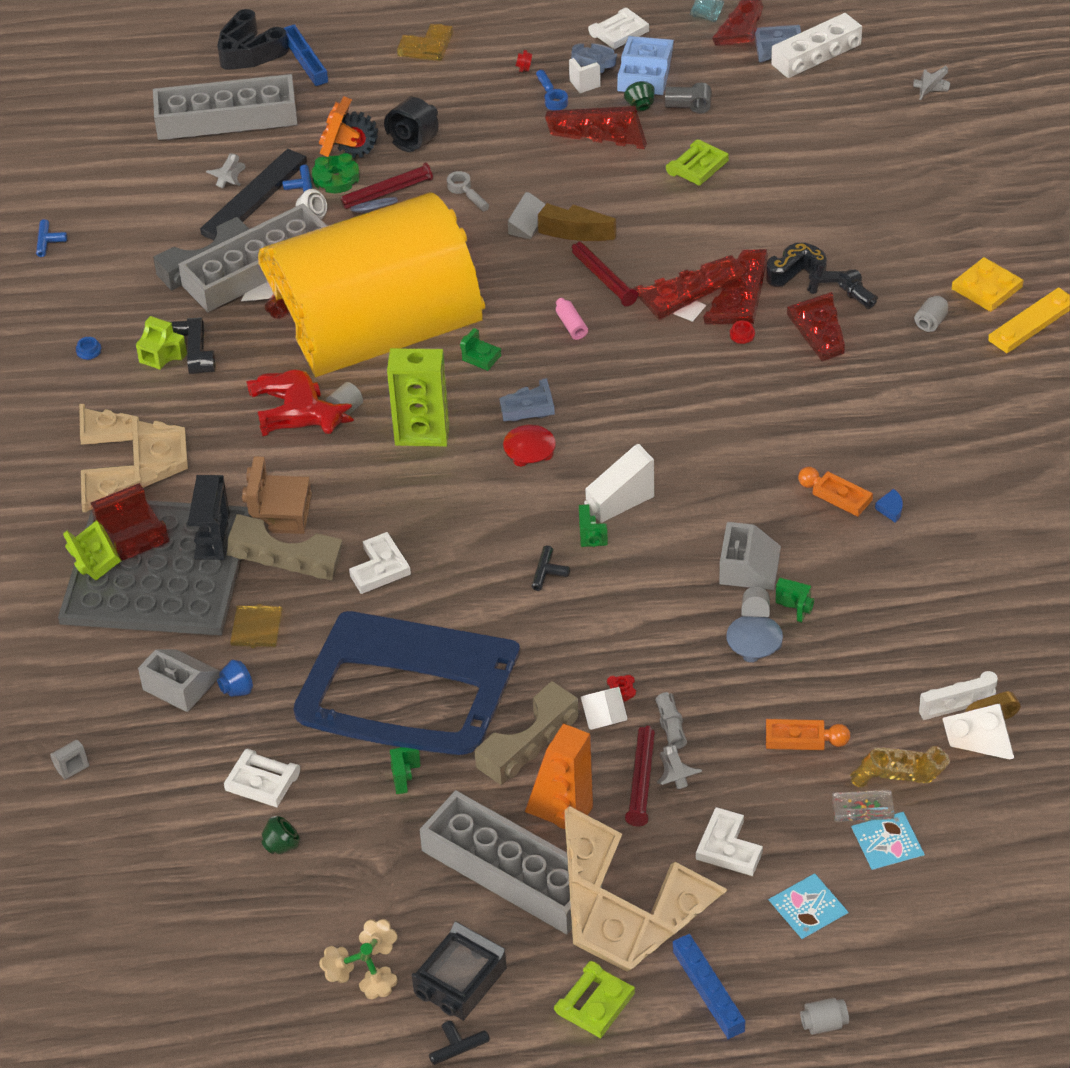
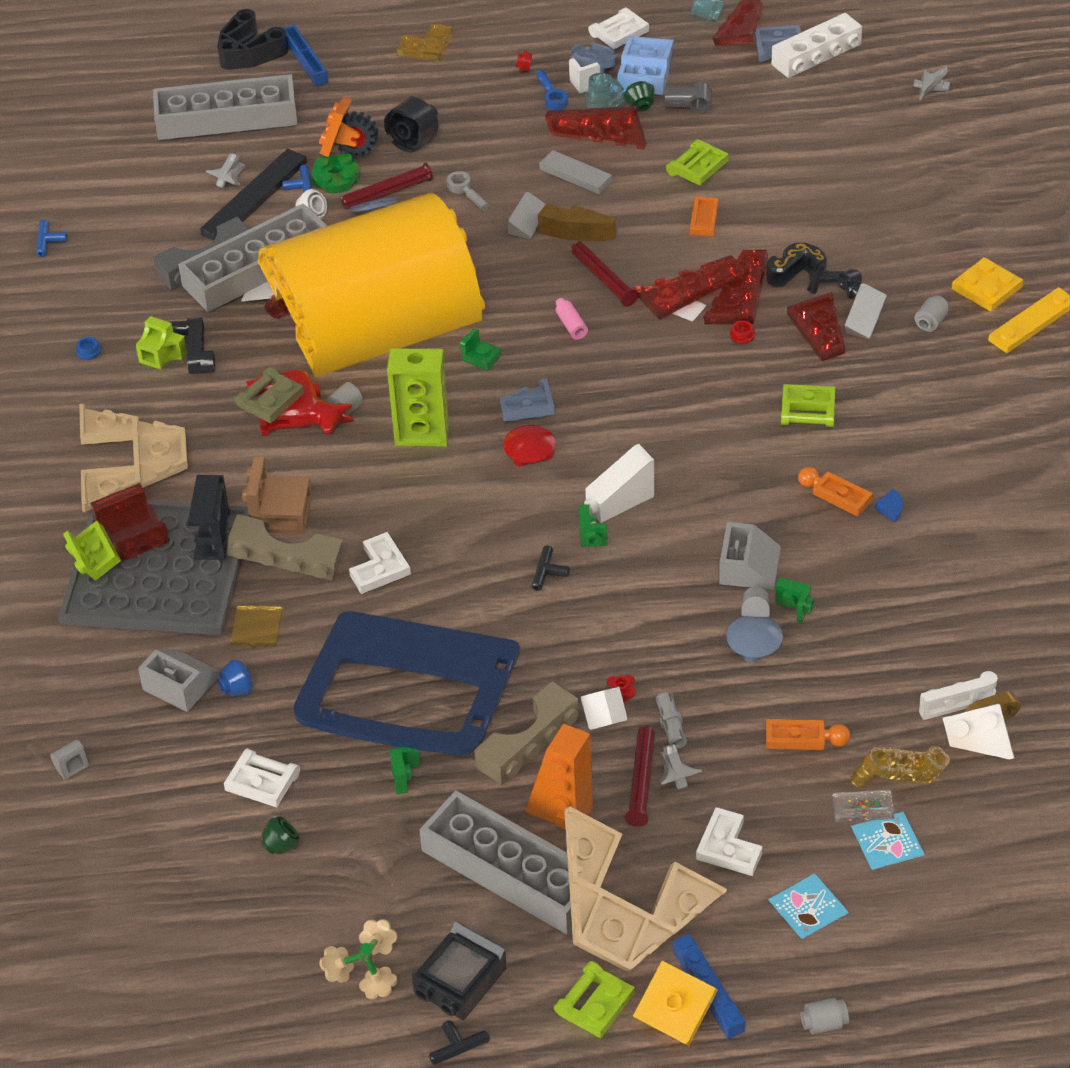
(274, 400): none -> olive plate
(575, 172): none -> light grey tile
(601, 91): none -> clear light blue piece
(675, 1003): none -> yellow plate
(704, 216): none -> orange tile
(808, 399): none -> lime plate
(865, 312): none -> light grey slope

